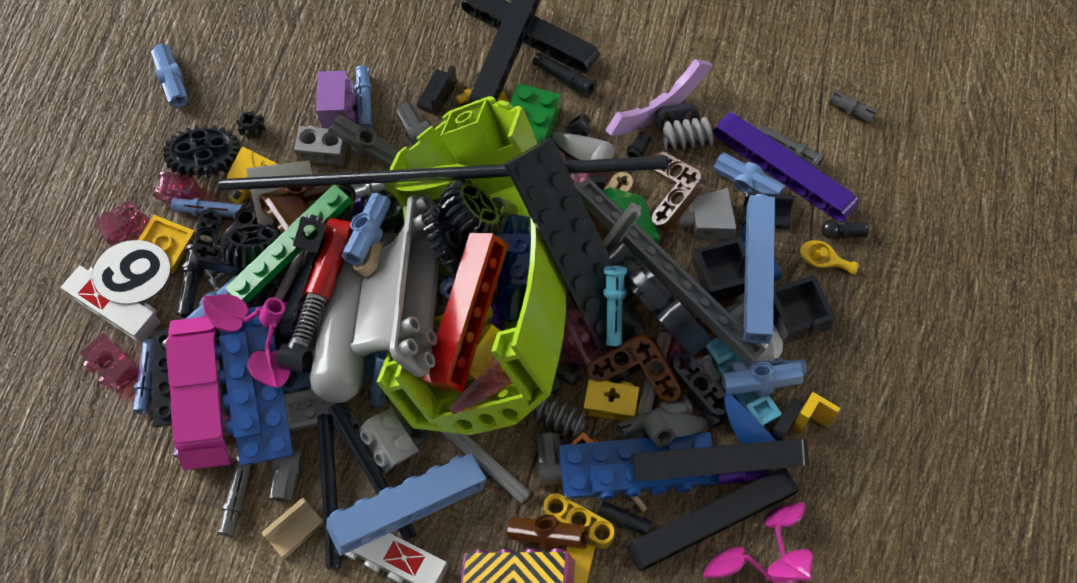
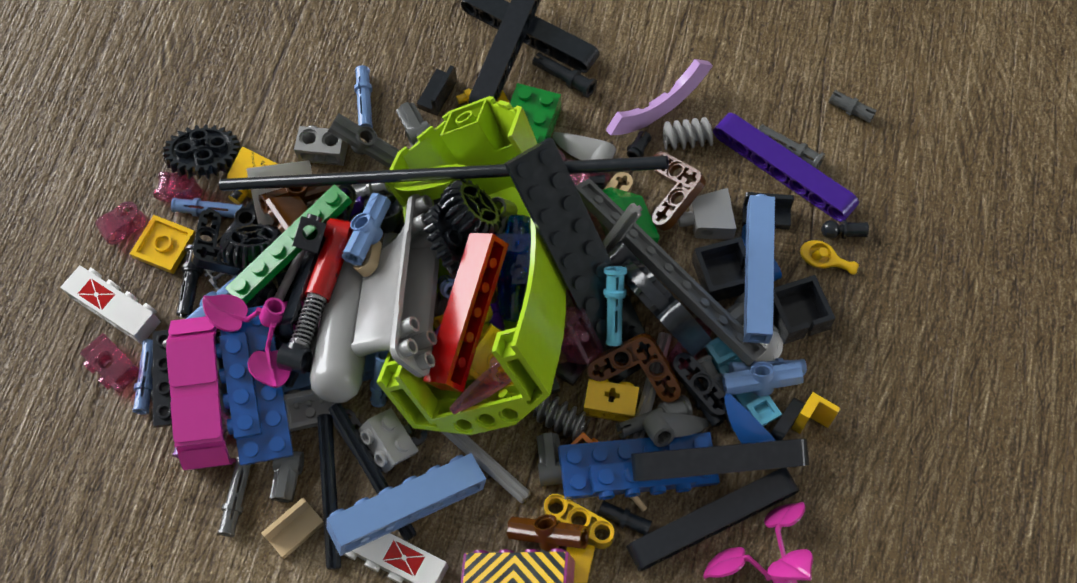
(131, 271): white sticker -> none
(169, 75): medium blue piece -> none
(250, 125): black gear -> none
(334, 97): medium lavender piece -> none
(579, 124): black tile -> none
(676, 112): black beam -> none
(742, 477): dark purple axle -> none
(747, 176): medium blue piece -> none

